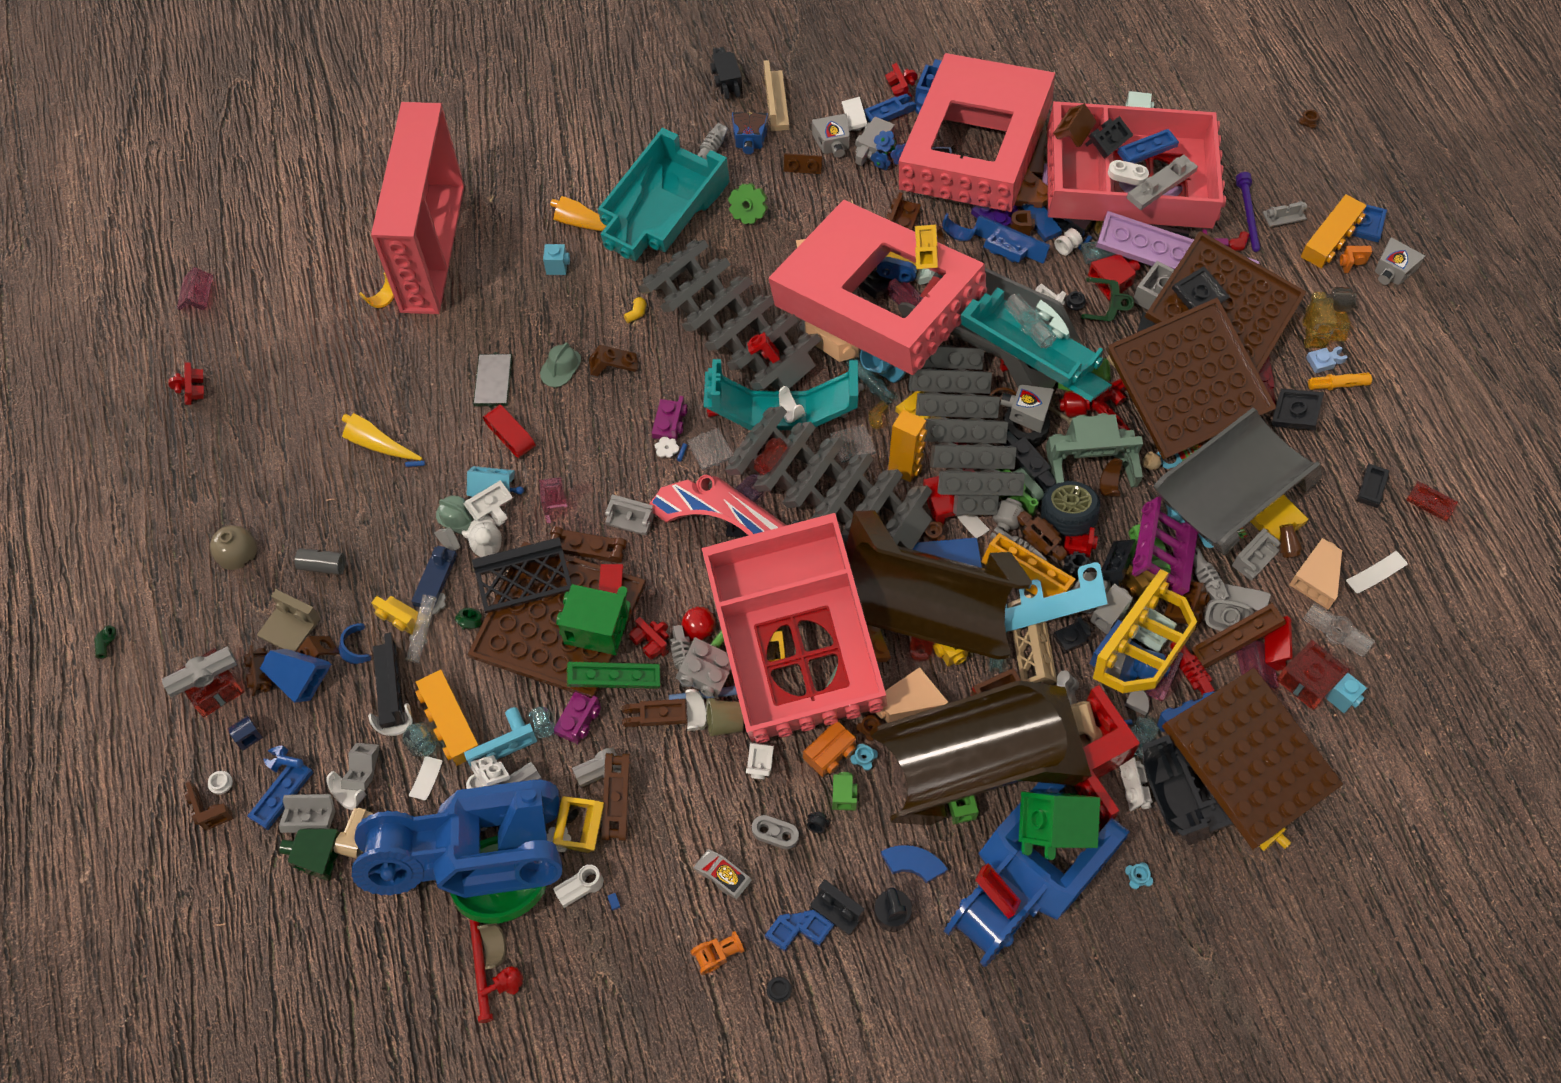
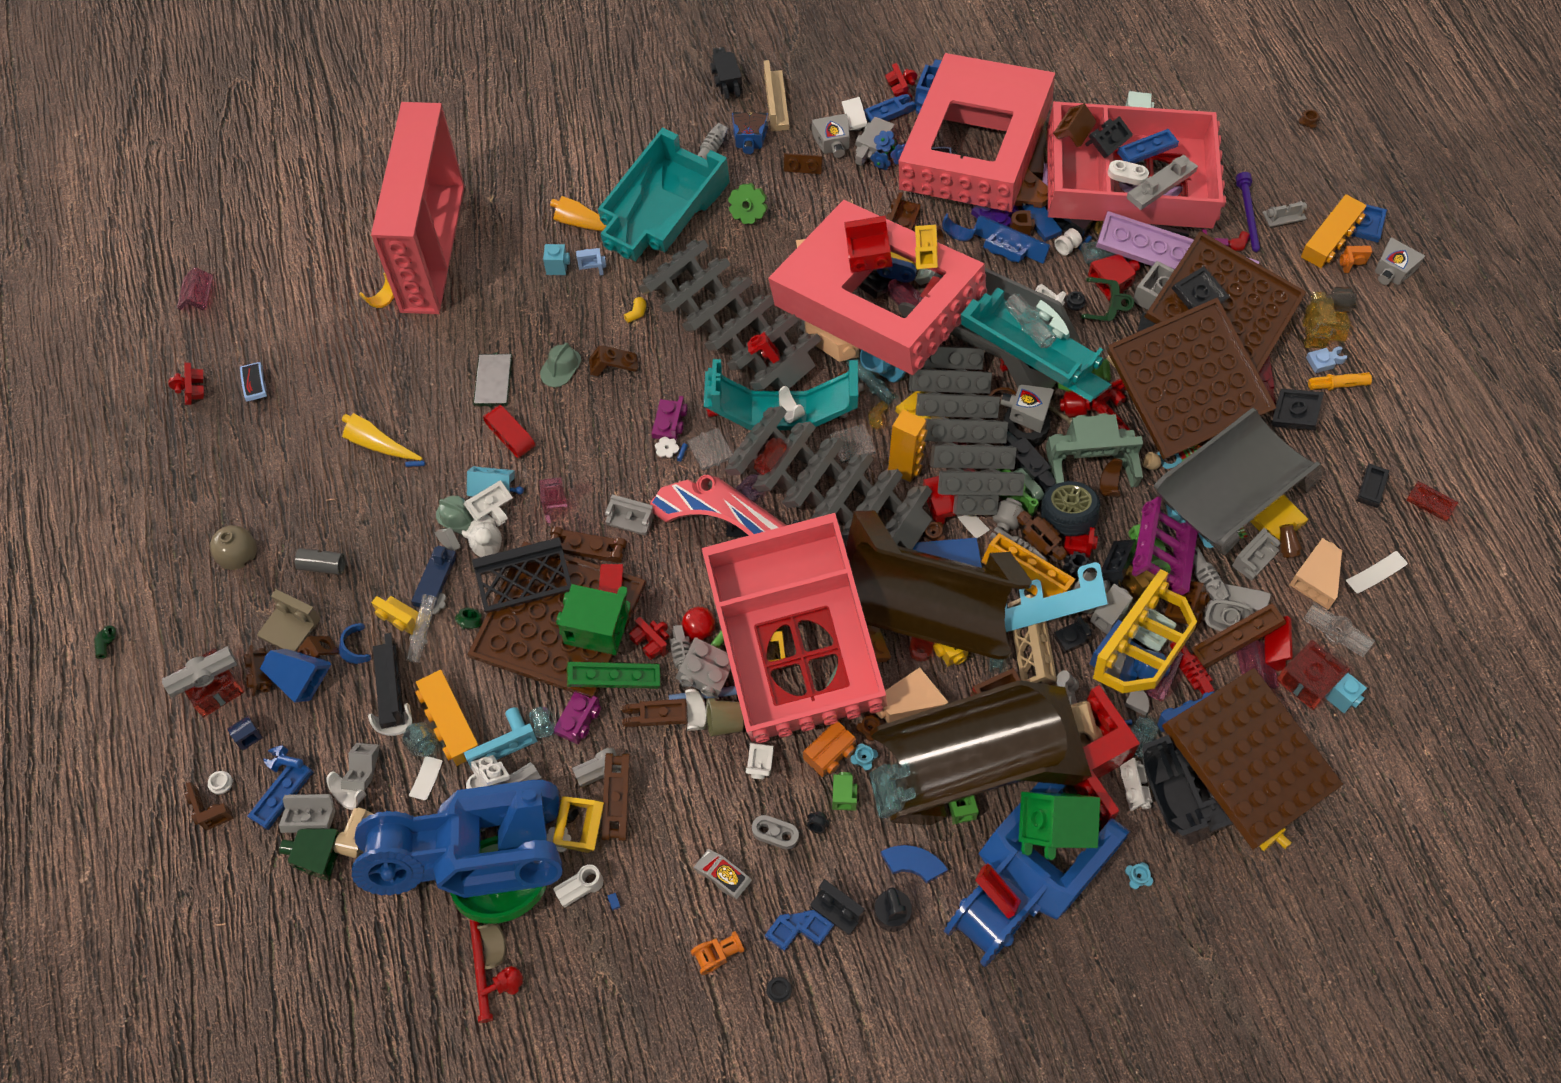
(253, 381): none -> slope
(591, 259): none -> light blue bracket
(868, 244): none -> red panel
(885, 791): none -> clear light blue plate

